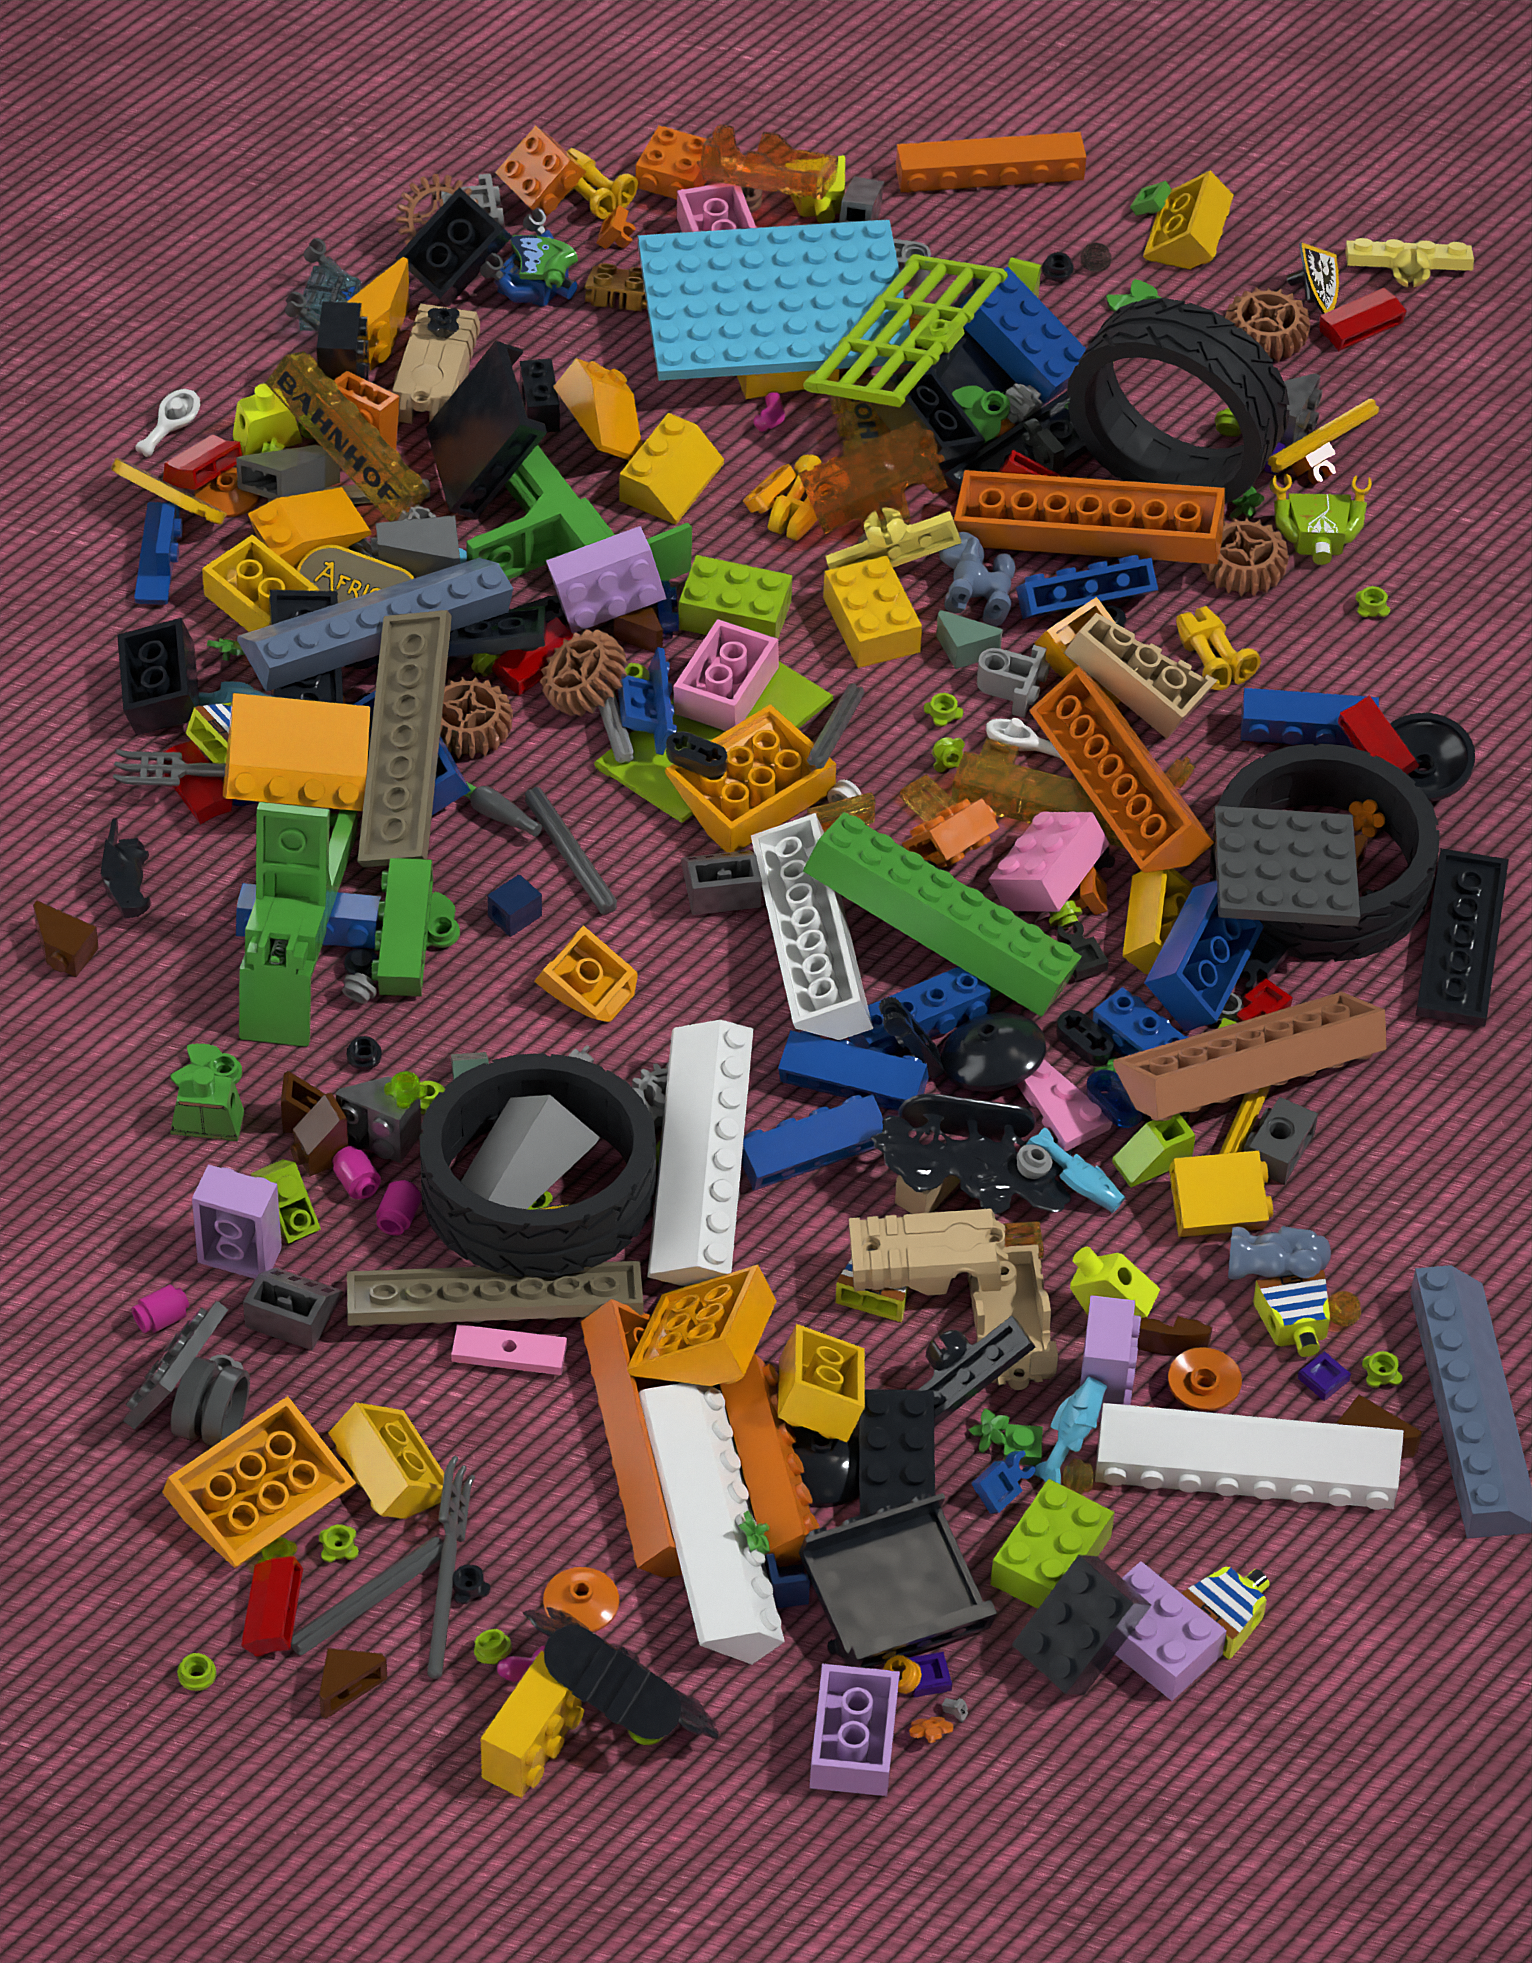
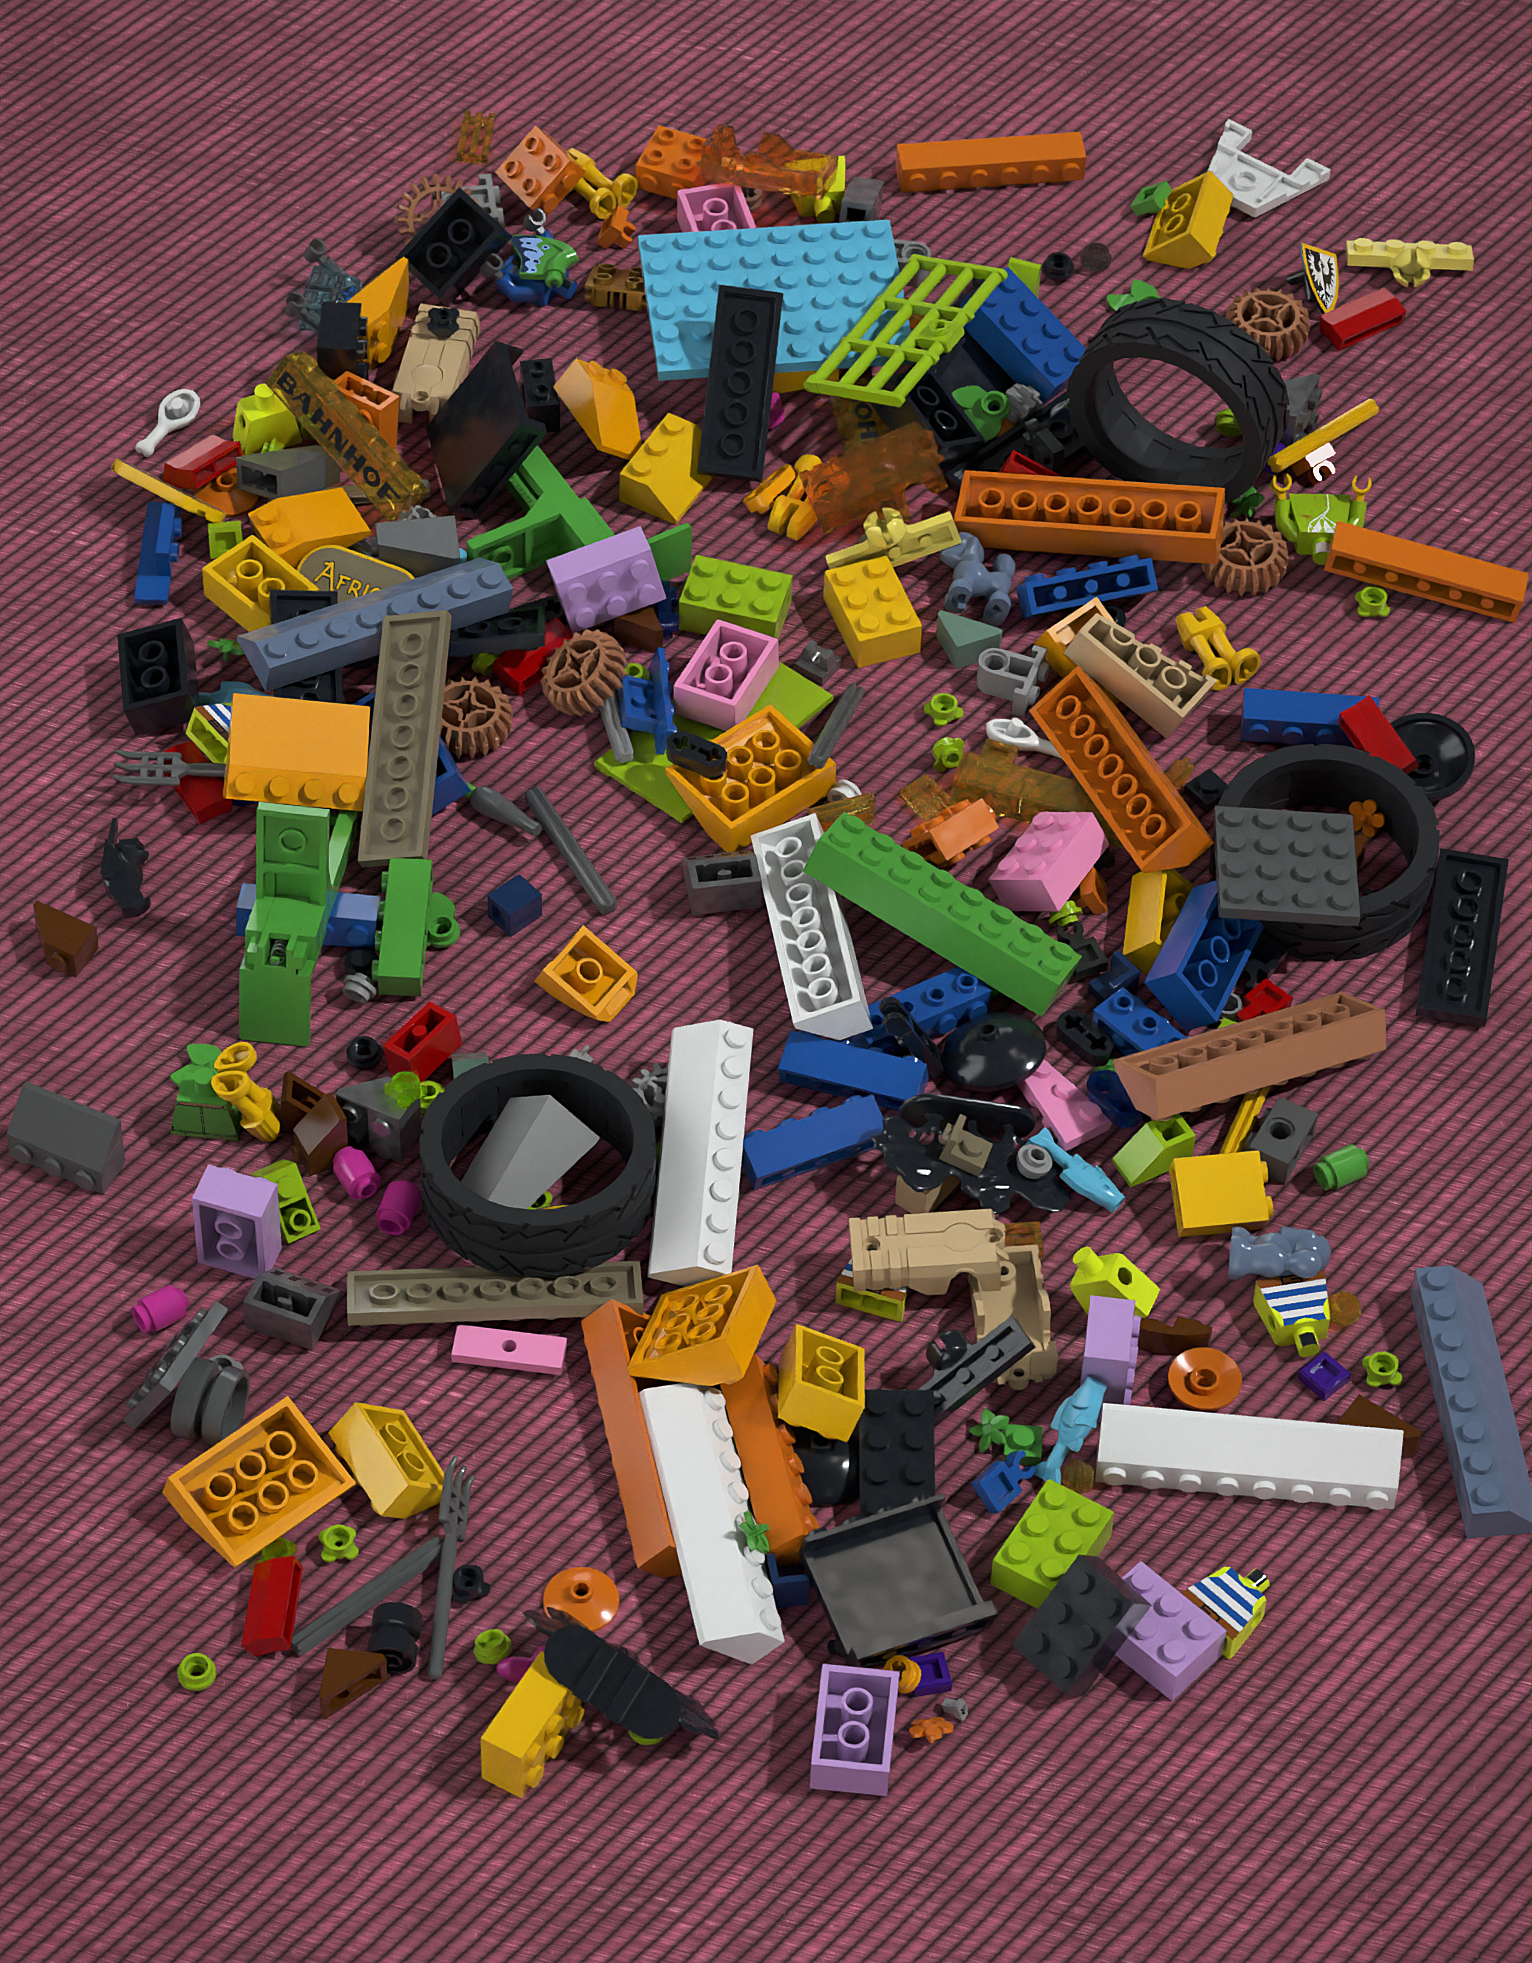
(66, 1138): none -> dark grey slope
(223, 537): none -> lime tile
(257, 1104): none -> yellow piece
(395, 1634): none -> black wheel
(423, 1042): none -> red brick
(477, 121): none -> clear yellow tile
(740, 383): none -> black plate
(817, 663): none -> flat silver tile
(964, 1148): none -> dark tan bracket
(1121, 974): none -> dark blue panel
(1205, 790): none -> black plate
(1254, 183): none -> white wing
(1341, 1167): none -> bright green brick
(1426, 571): none -> orange brick

